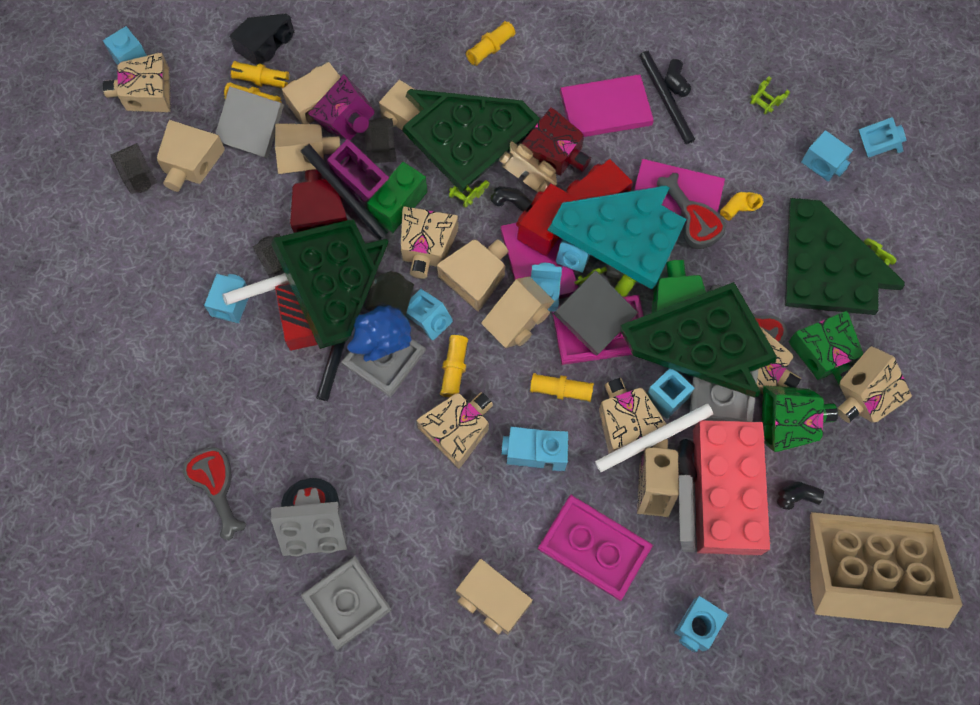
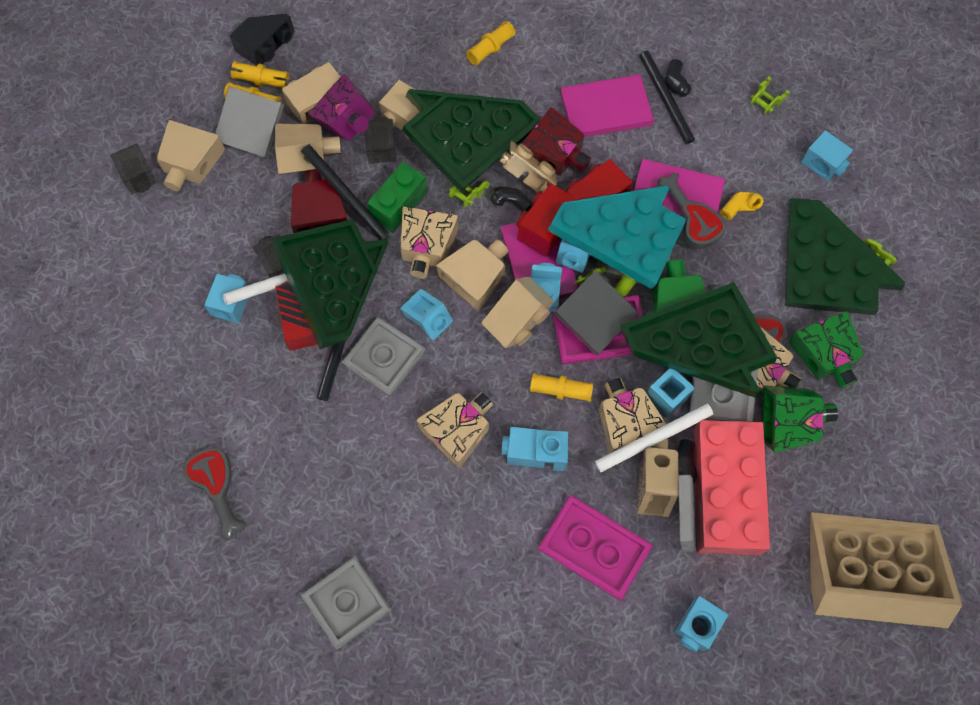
(124, 46): medium azure brick -> none
(142, 84): tan torso -> none
(309, 519): light grey plate -> none
(357, 171): magenta torso -> none
(380, 333): blue animal -> none
(390, 290): clear smoke brick -> none
(454, 365): yellow pin -> none
(493, 597): tan brick -> none
(795, 492): black arm -> none
(873, 387): tan torso -> none
(882, 137): medium azure bracket -> none

